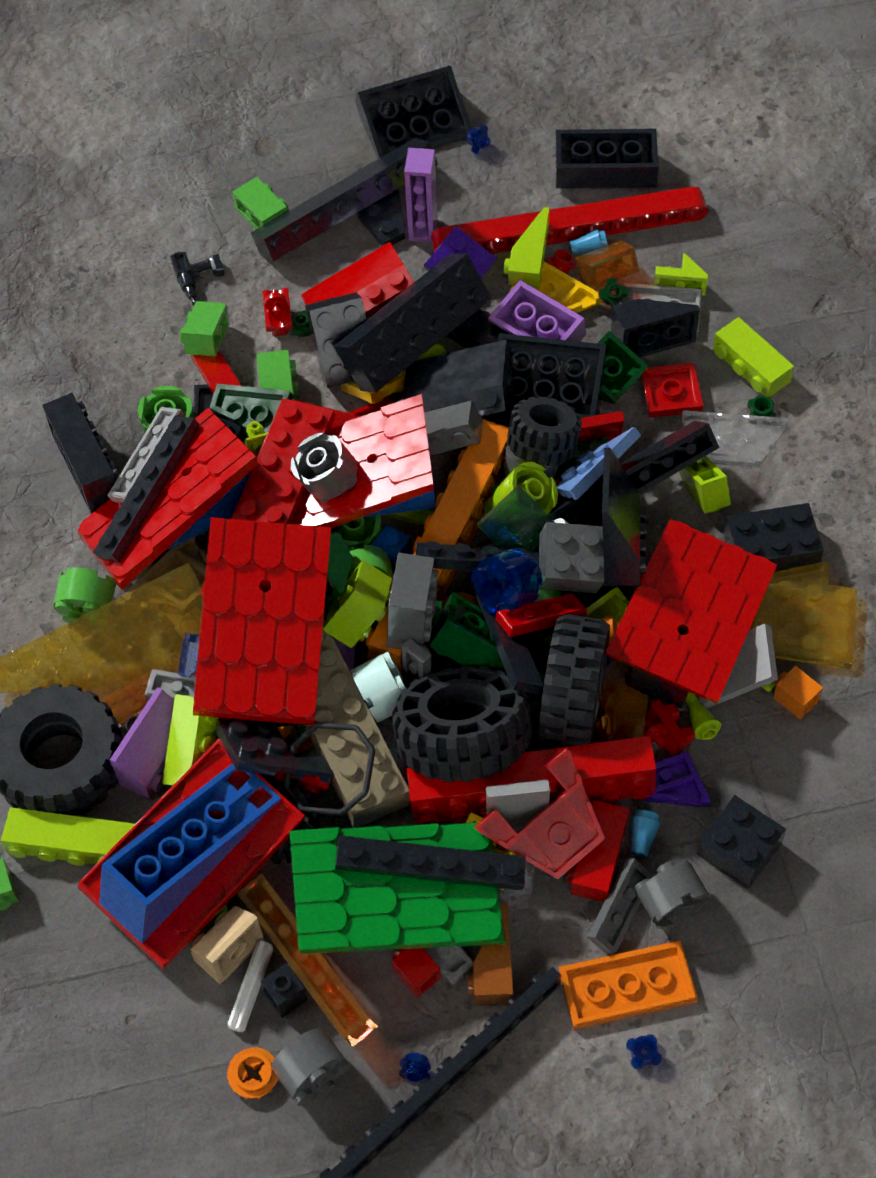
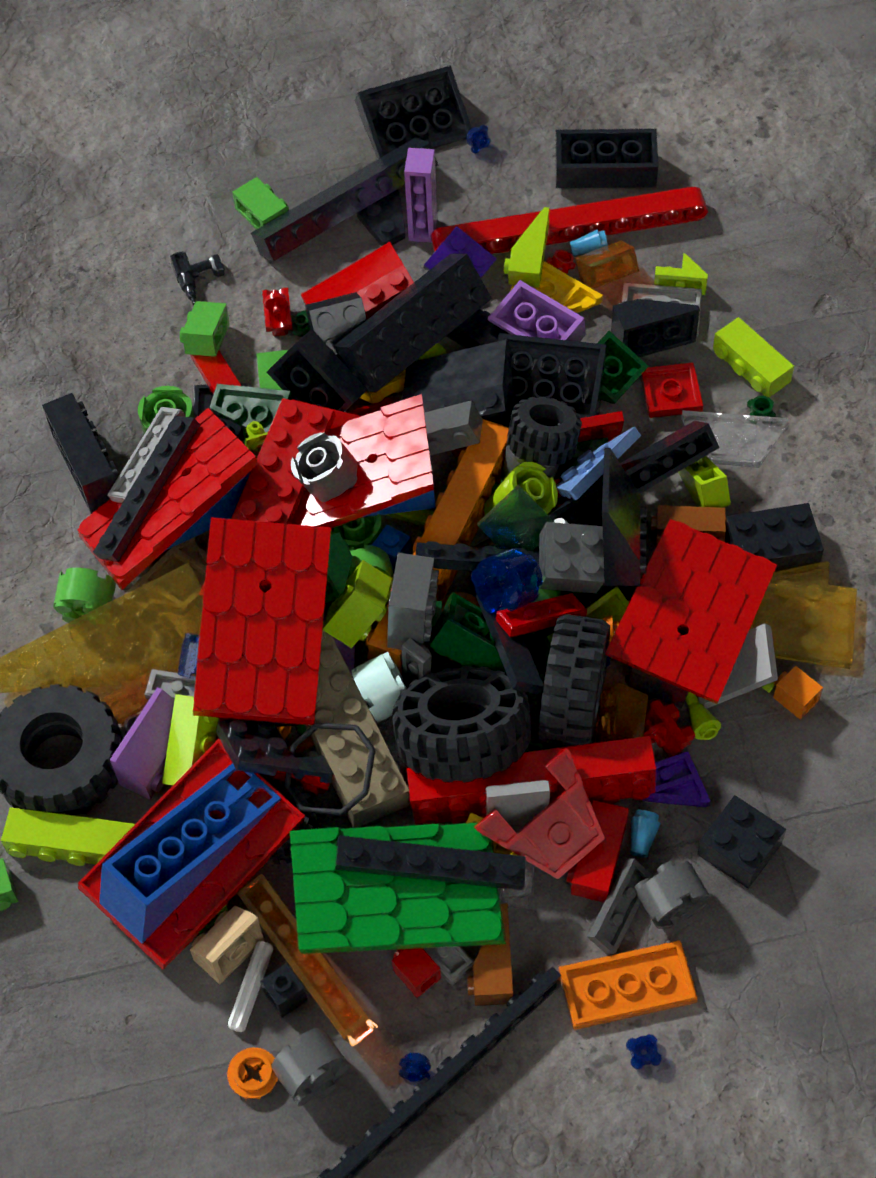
(316, 375): none -> black brick
(606, 295): dark green plate -> none
(704, 519): none -> dark orange brick

